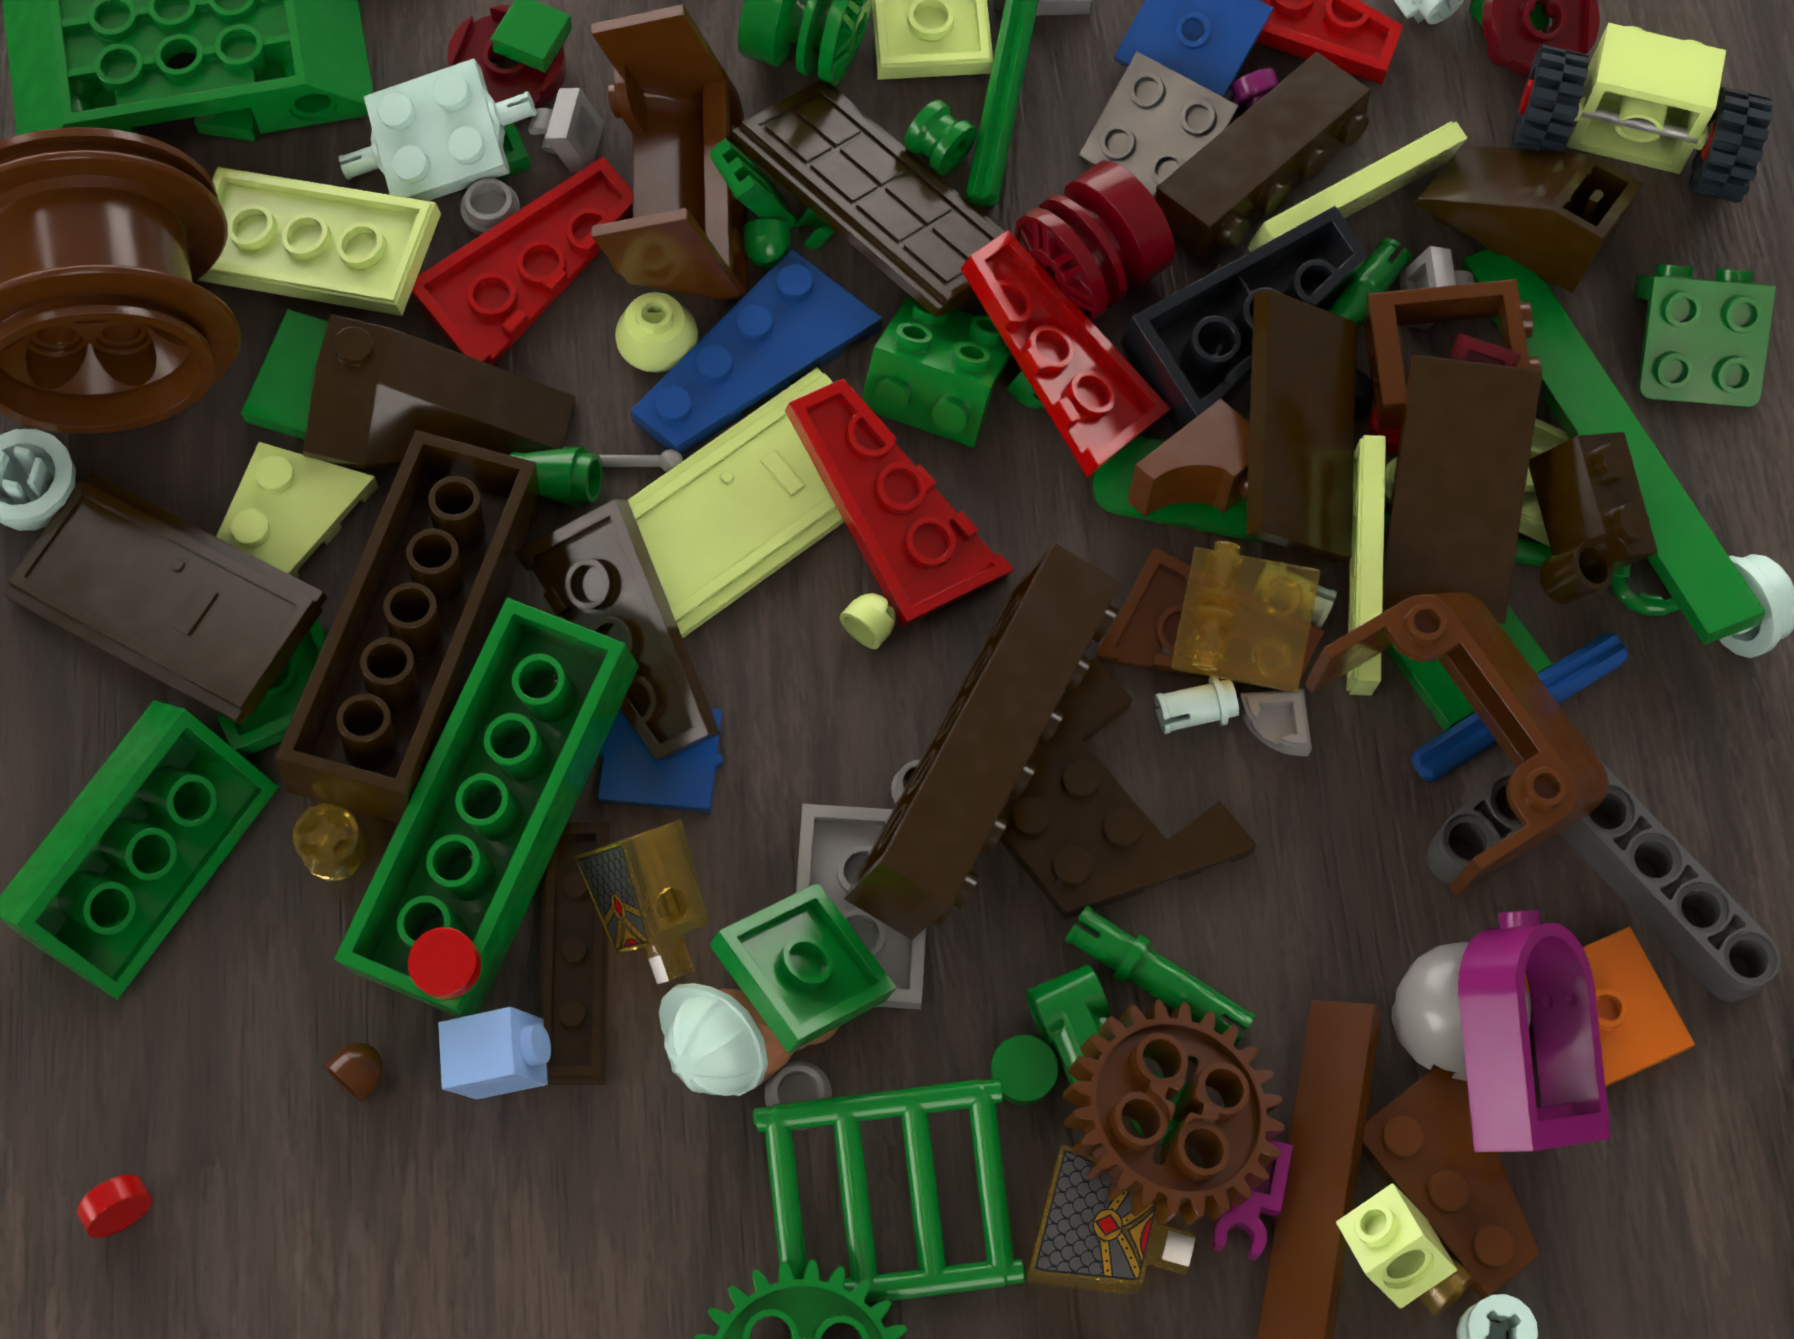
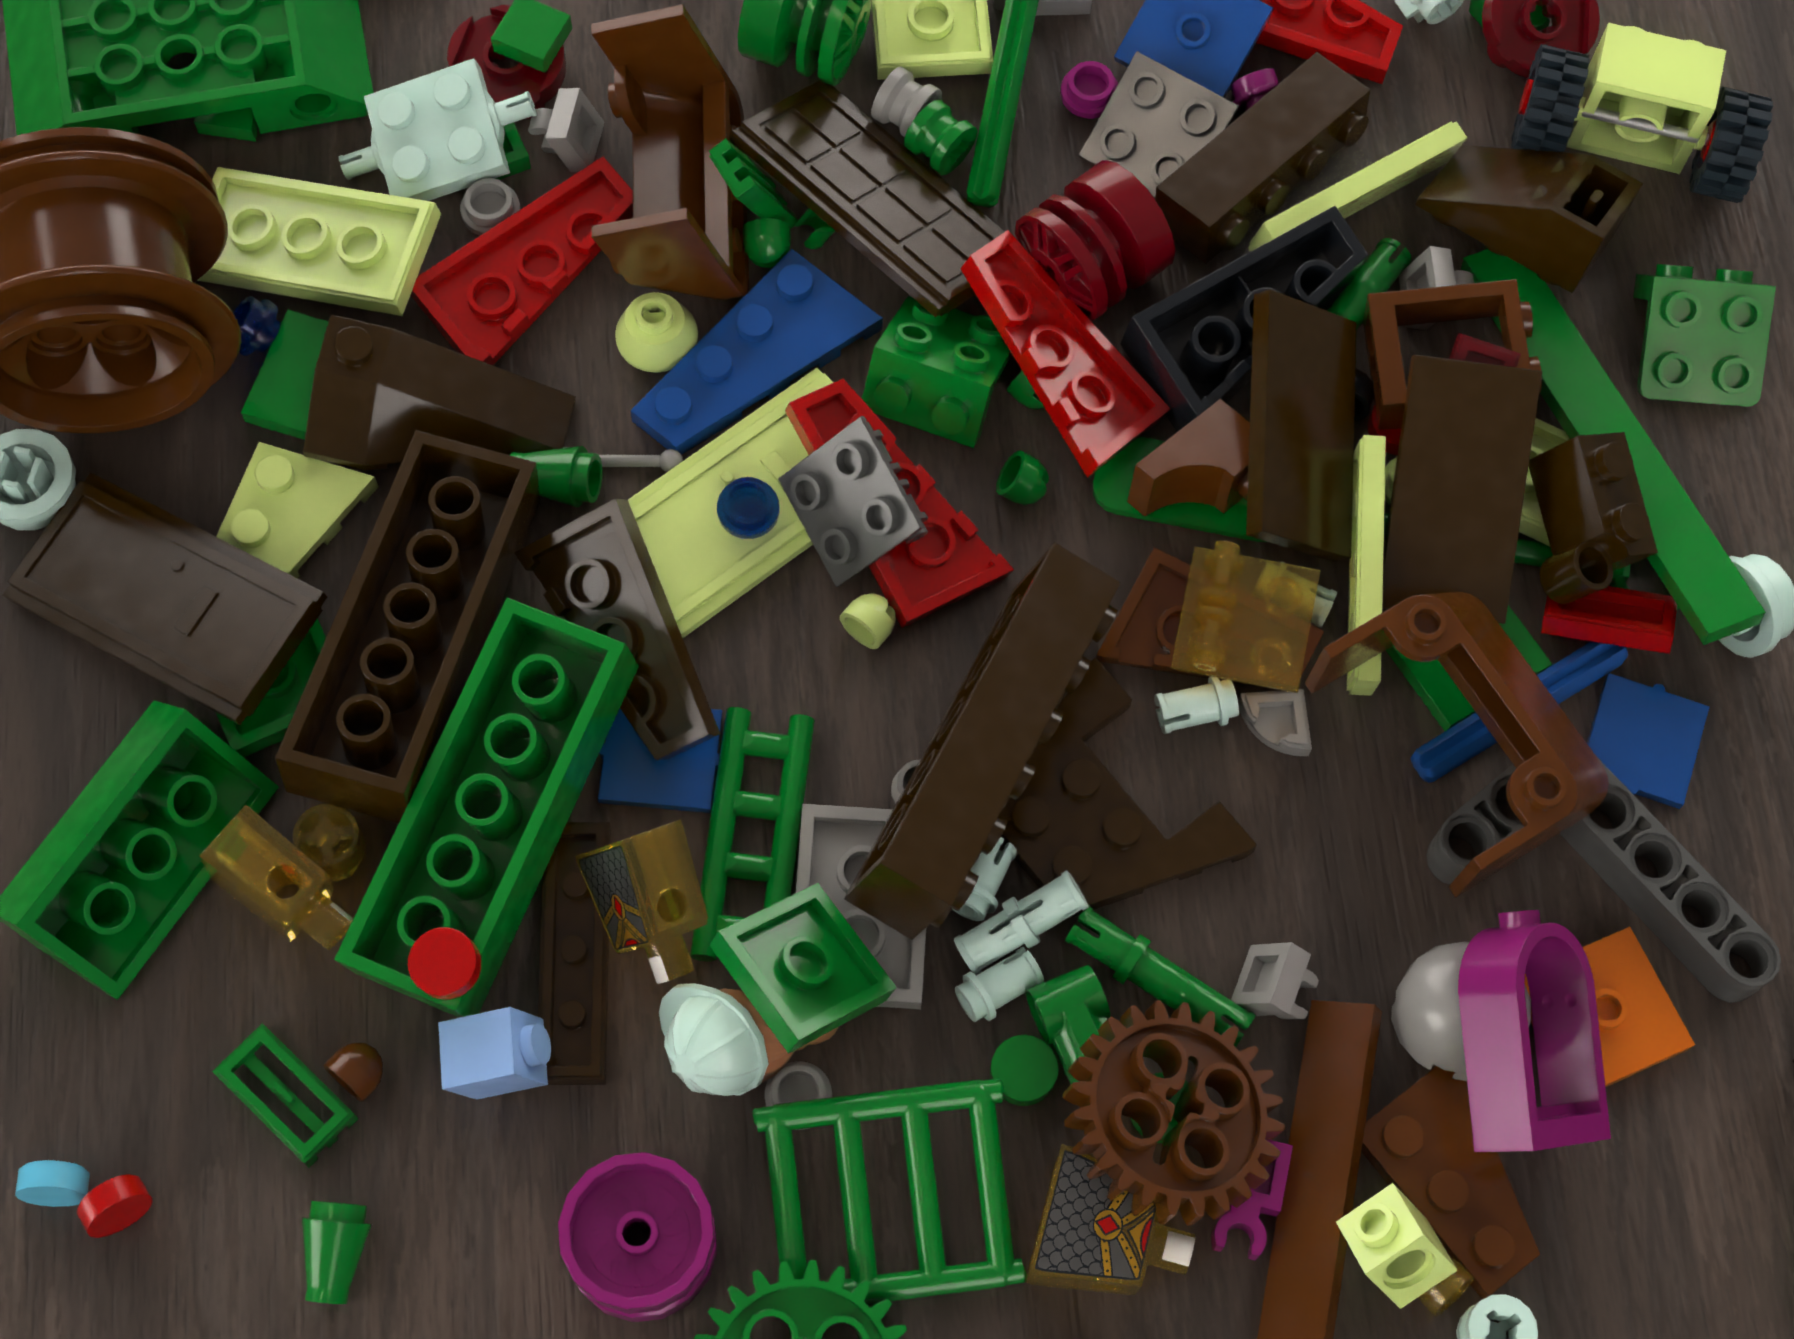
(52, 1183): none -> medium azure tile
(256, 862): none -> clear yellow torso
(257, 324): none -> clear blue plate
(324, 1134): none -> green tile
(332, 1249): none -> green cone
(648, 1278): none -> magenta wheel
(730, 802): none -> green bar
(748, 508): none -> clear blue plate
(853, 501): none -> dark grey hinge
(902, 99): none -> light grey wheel
(991, 871): none -> light aqua pin
(998, 985): none -> light aqua pin
(1021, 922): none -> light aqua pin
(1022, 479): none -> green hinge
(1088, 89): none -> magenta plate
(1273, 979): none -> light grey tile
(1615, 618): none -> red tile
(1647, 738): none -> blue piece

